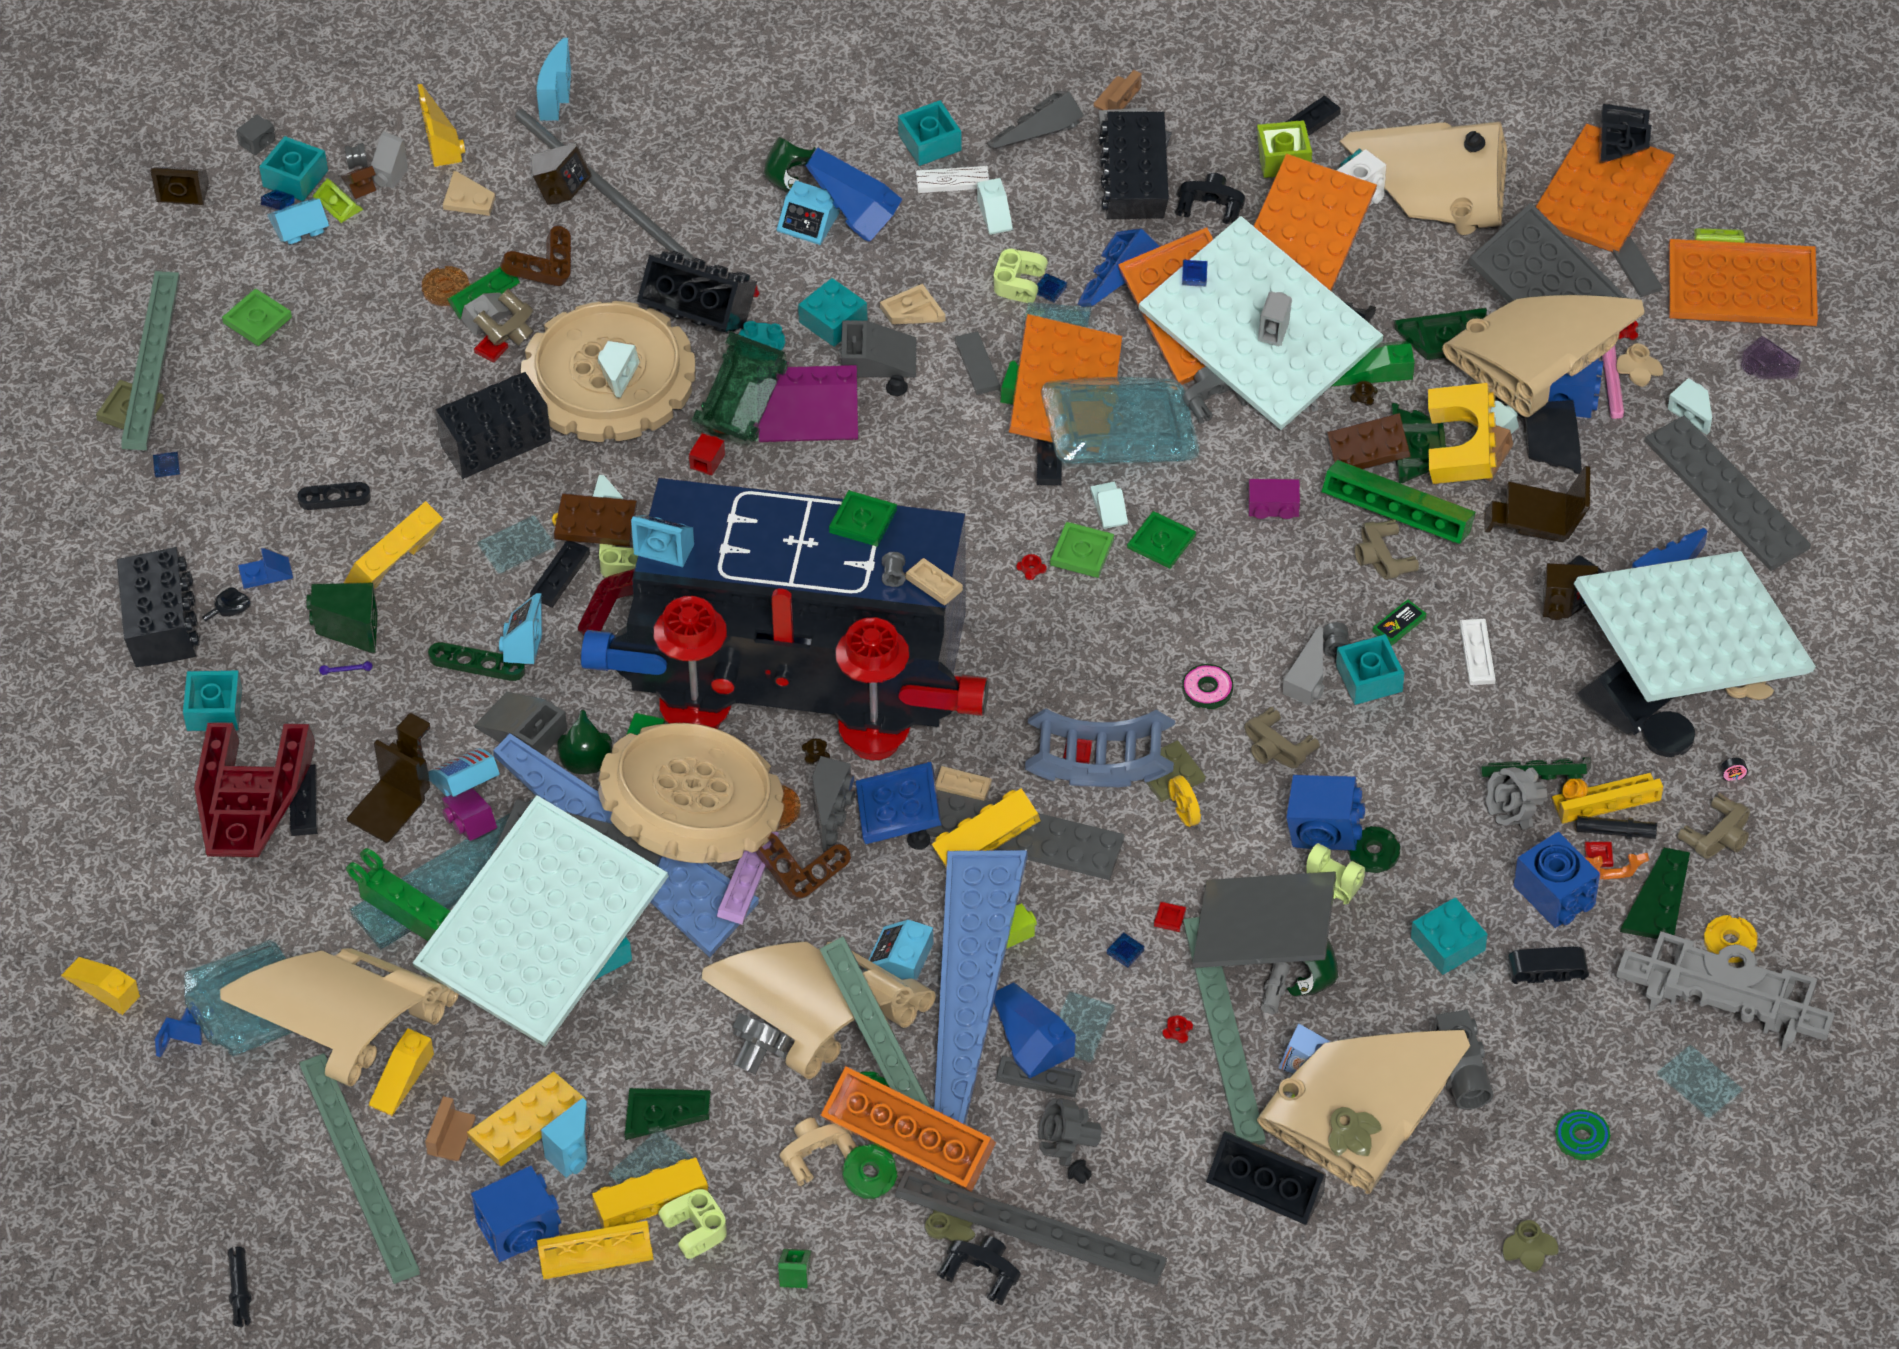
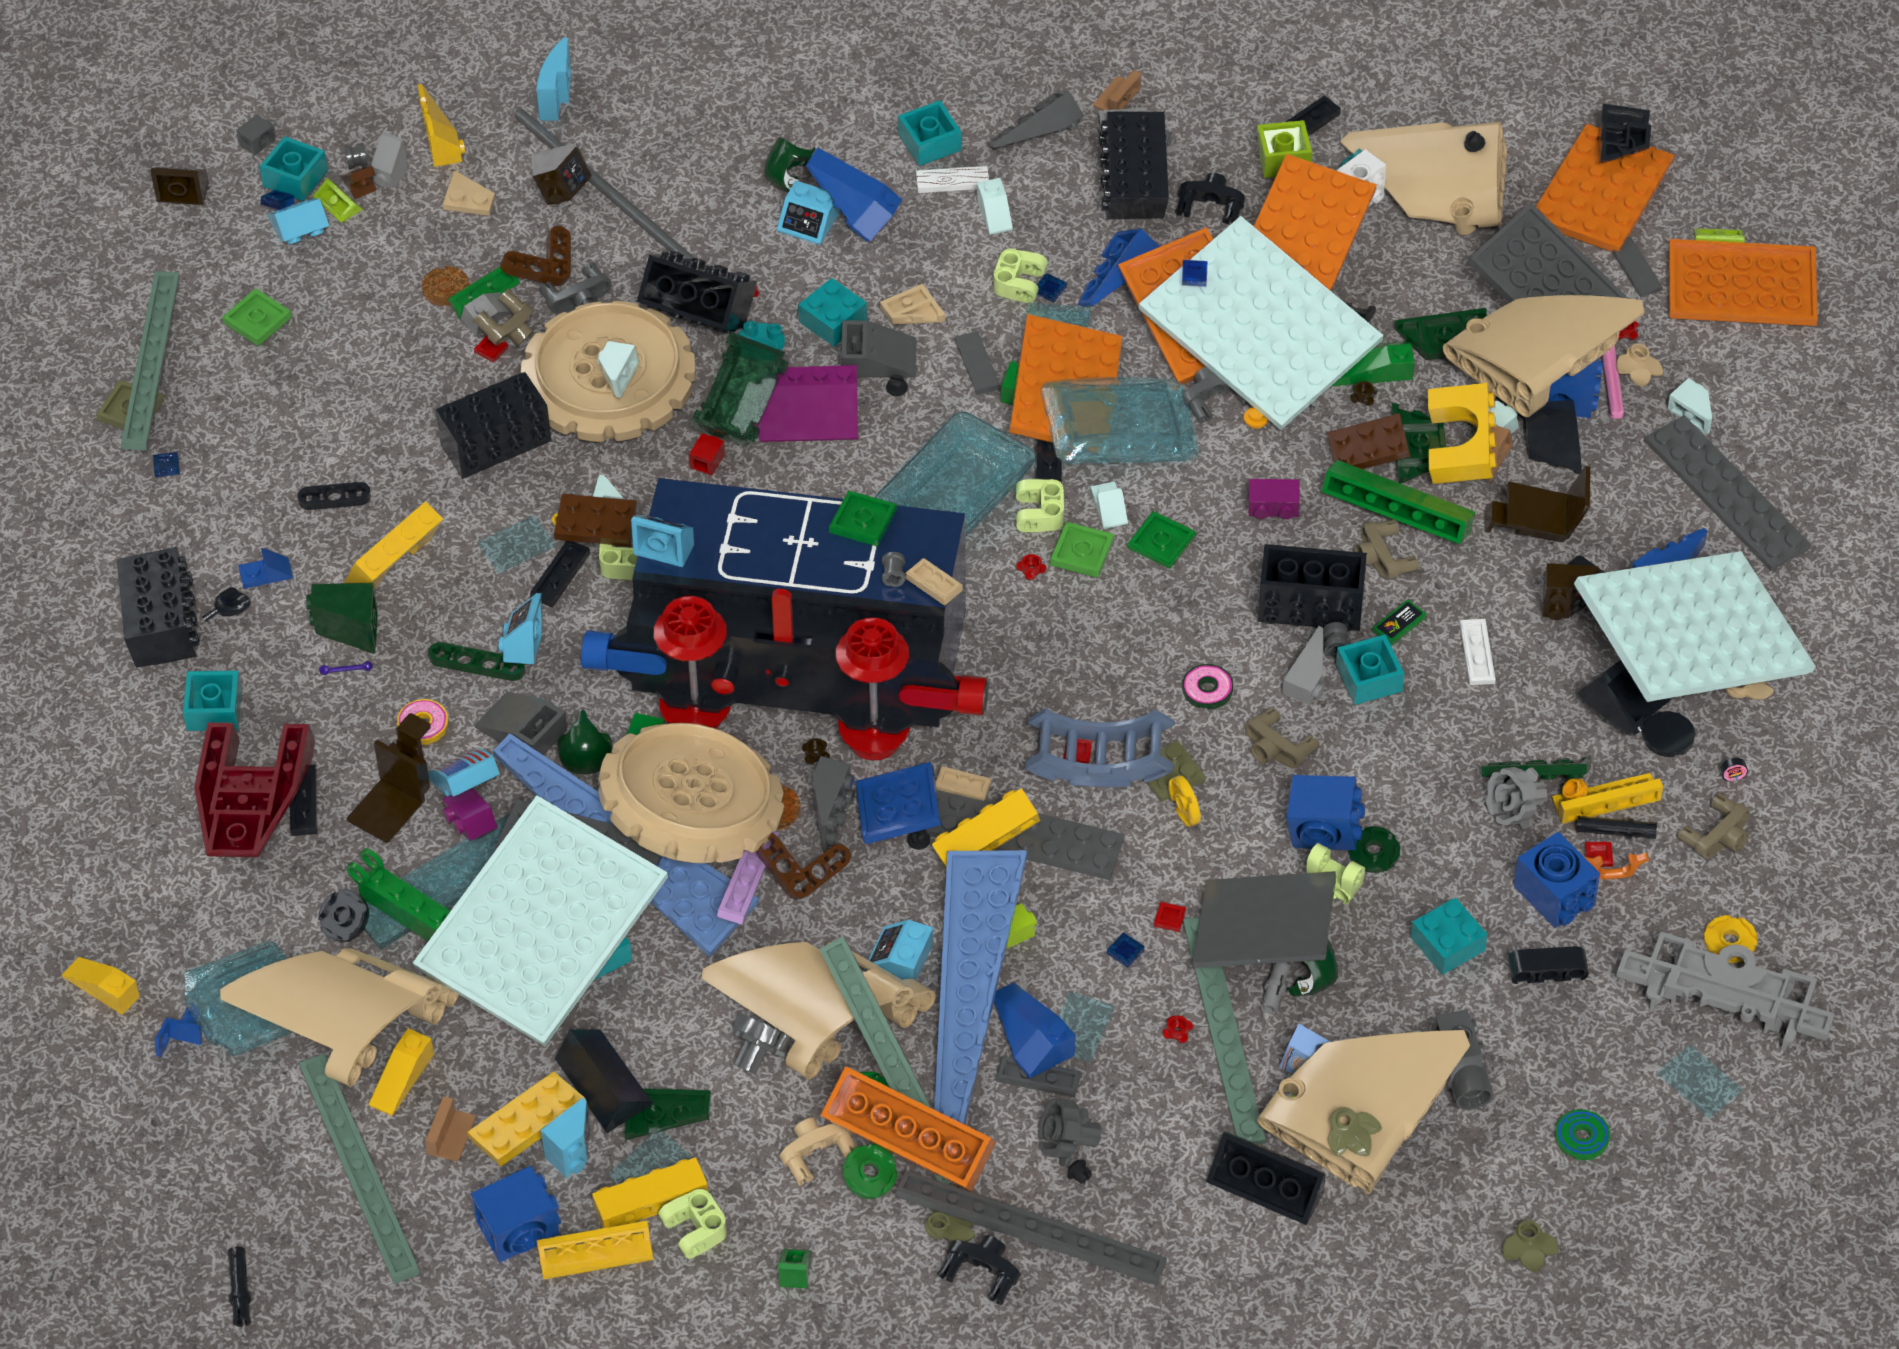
(343, 915): none -> black tile
(431, 710): none -> tile
(579, 294): none -> dark grey connector
(601, 1077): none -> black slope
(604, 598): dark red beam -> none
(961, 470): none -> clear light blue wedge
(1050, 495): none -> yellowish green piece
(1254, 418): none -> light orange plate
(1275, 318): light grey brick -> none
(1311, 586): none -> black brick
(1660, 897): dark green wing -> none
(1769, 361): clear purple slope -> none

